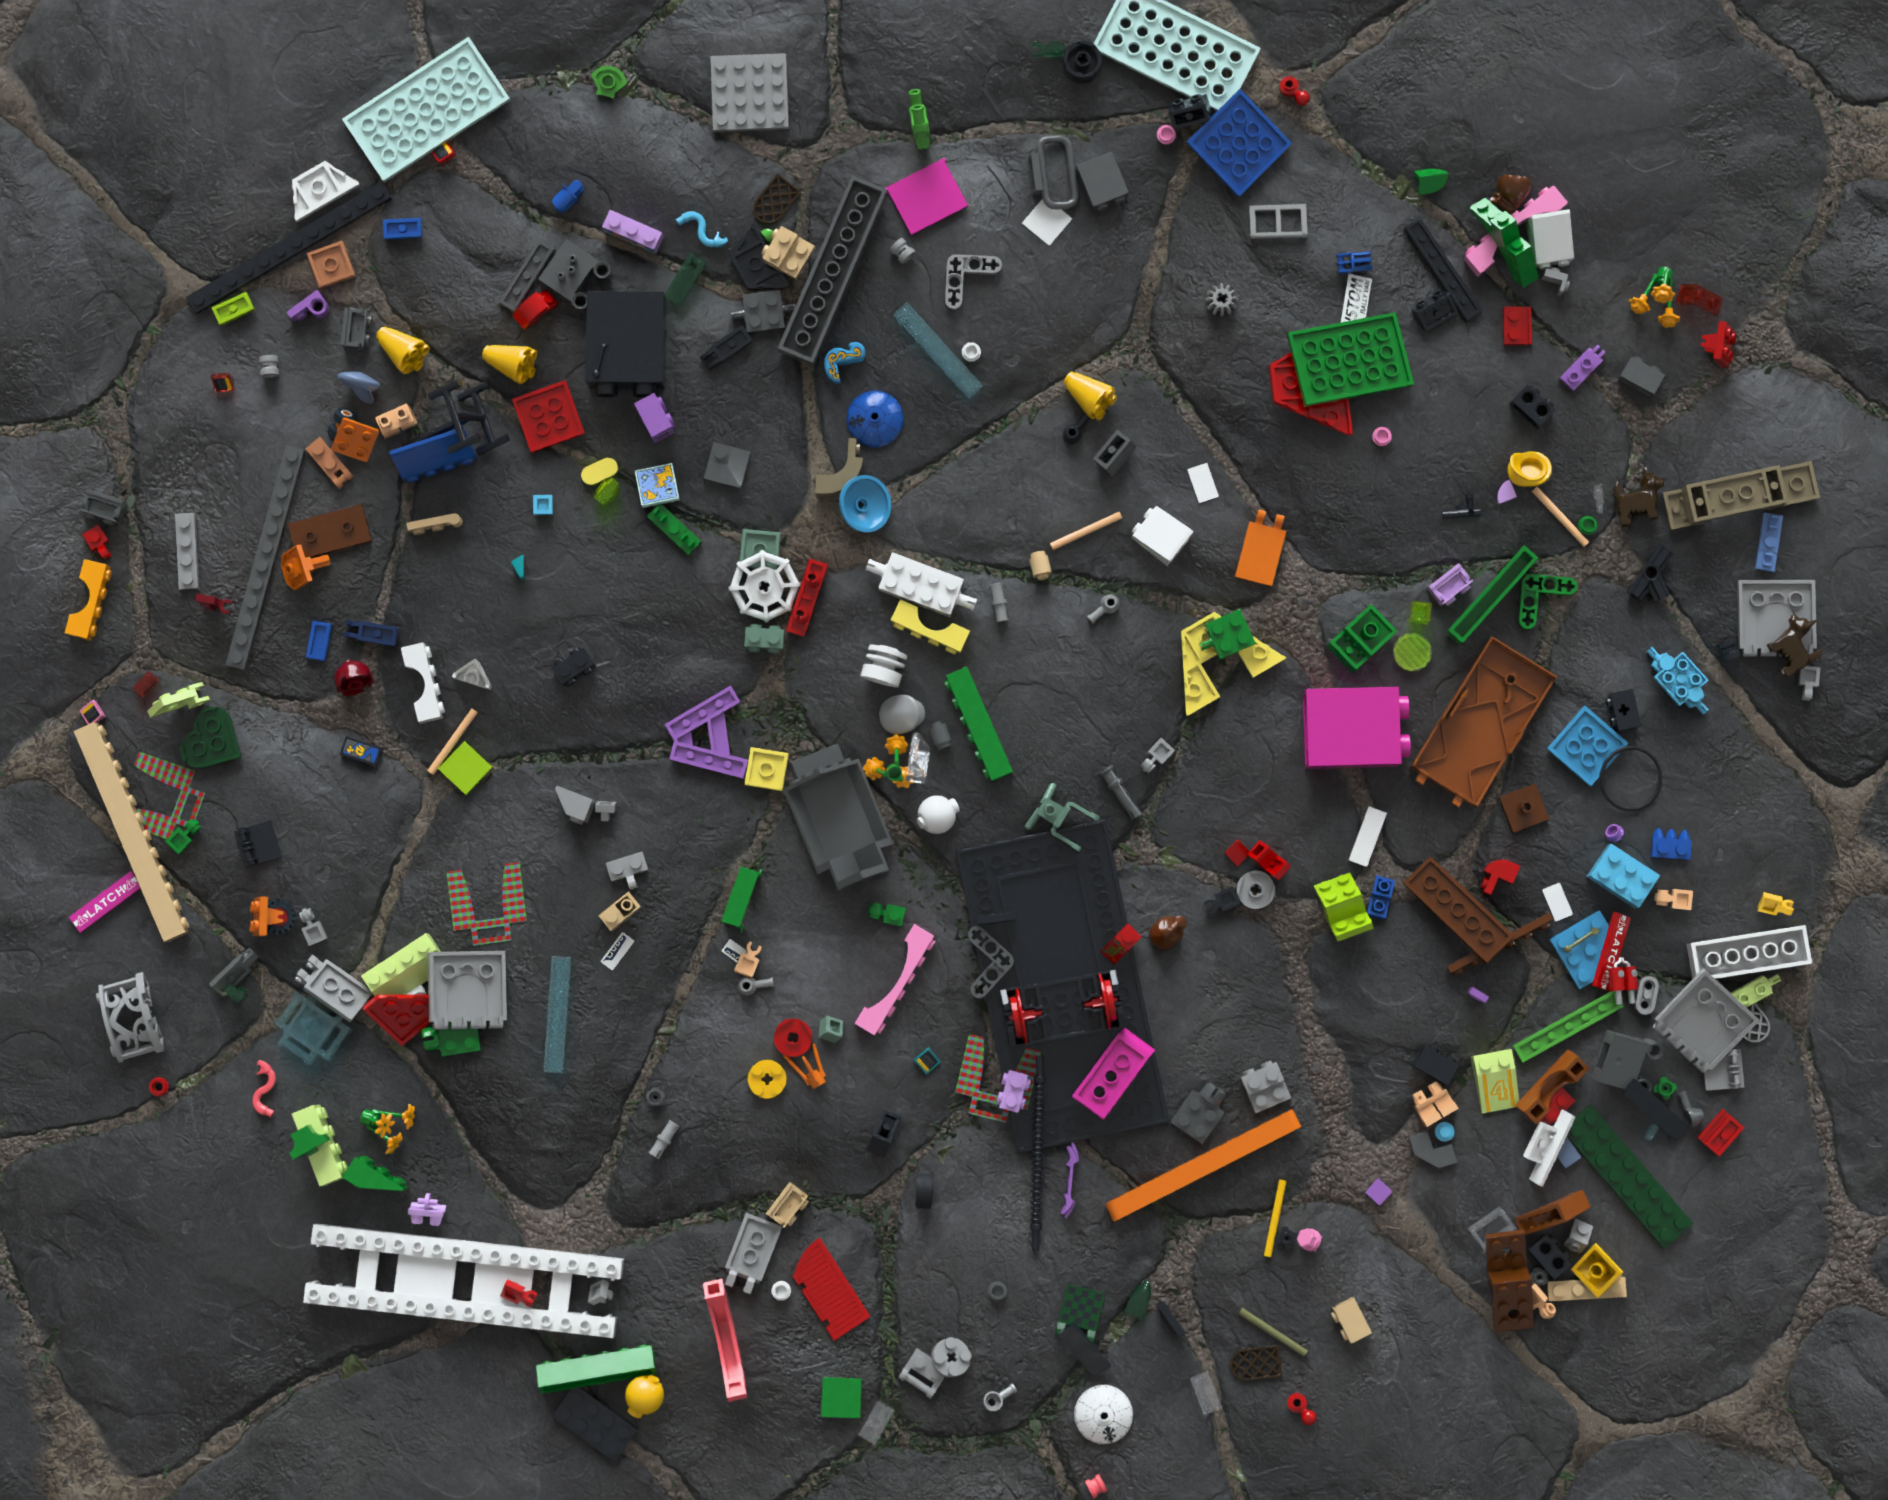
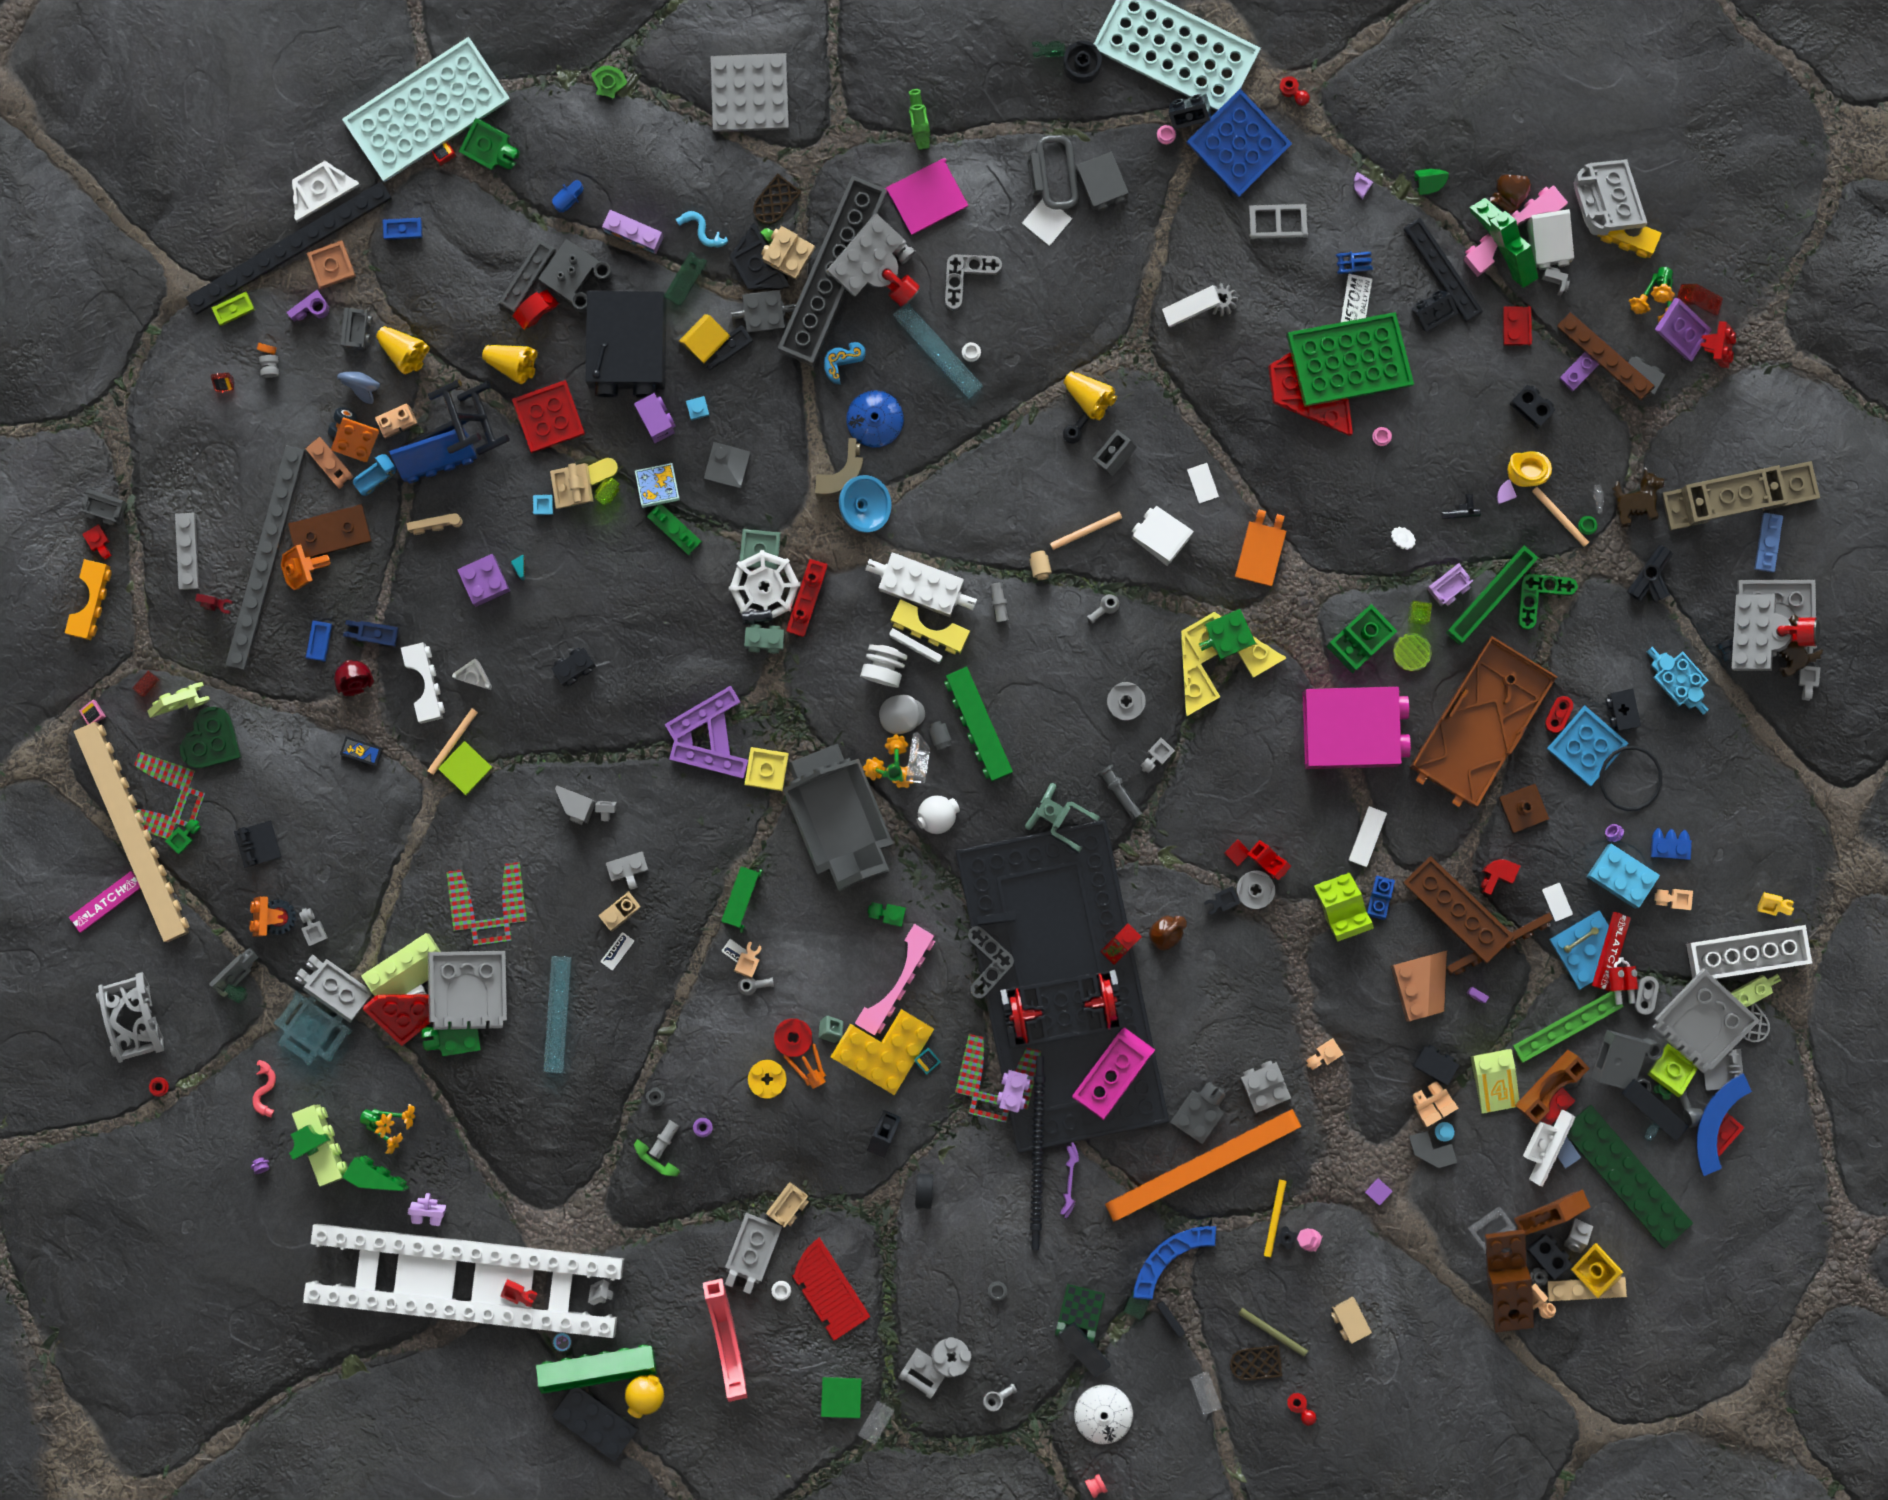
(260, 1165): none -> medium lavender plate
(266, 348): none -> orange tile
(375, 475): none -> dark azure animal
(483, 580): none -> medium lavender brick
(488, 146): none -> green plate
(562, 1341): none -> tile
(571, 485): none -> tan plate
(668, 1170): none -> bright green bar
(697, 408): none -> medium azure plate
(698, 1122): none -> medium lavender plate
(704, 338): none -> yellow slope
(757, 616): none -> black pin
(871, 261): none -> light grey plate
(885, 1061): none -> yellow plate
(915, 646): none -> white tile
(1117, 694): none -> light grey plate
(1167, 1252): none -> blue tile
(1191, 306): none -> white tile
(1328, 1052): none -> light nougat plate
(1361, 185): none -> lavender tile
(1403, 538): none -> white piece
(1421, 985): none -> nougat wedge
(1558, 714): none -> red plate
(1605, 356): none -> reddish brown plate
(1609, 197): none -> light grey plate
(1643, 244): none -> yellow arch
(1673, 1070): none -> lime tile
(1682, 329): none -> medium lavender plate
(1712, 1119): none -> blue tile
(1762, 632): none -> light grey plate

